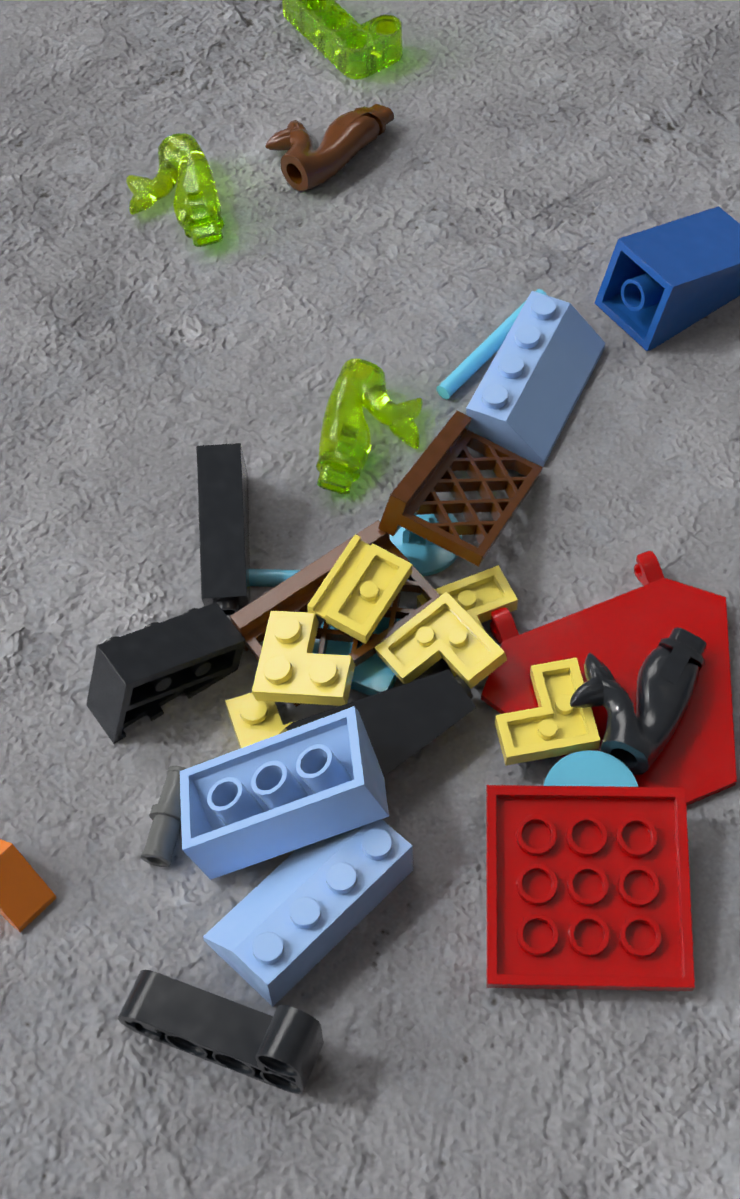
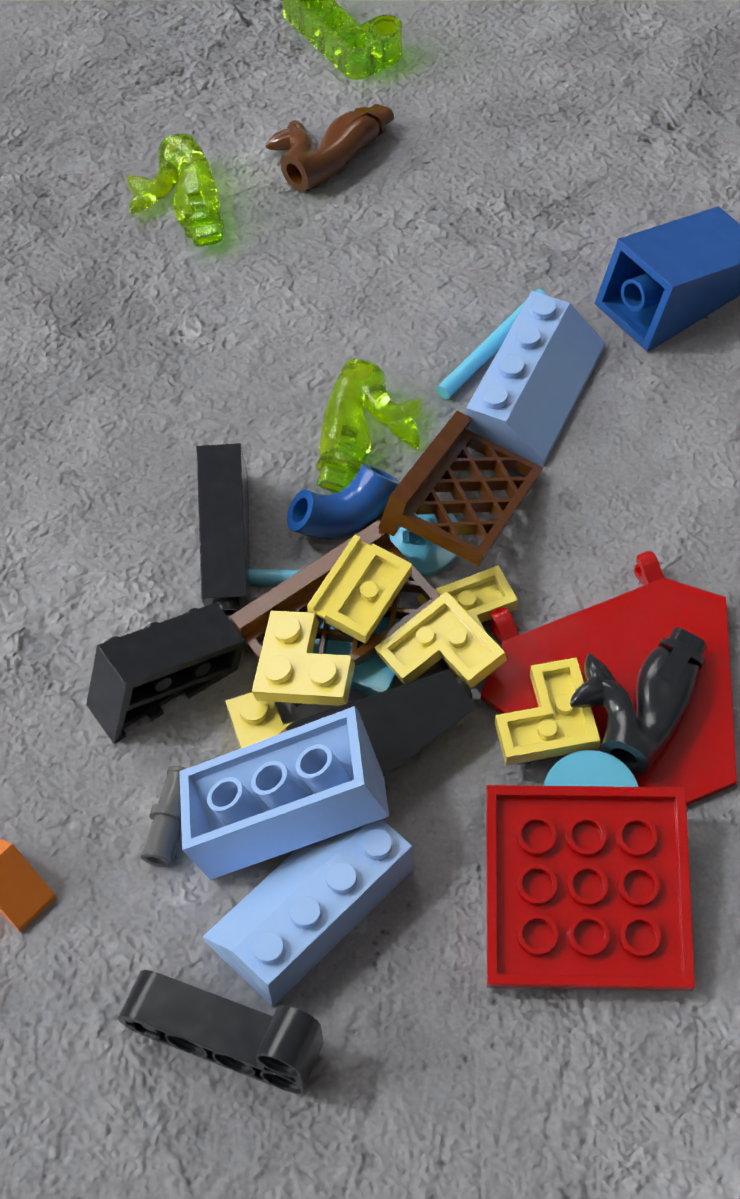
(343, 511): none -> blue cylinder

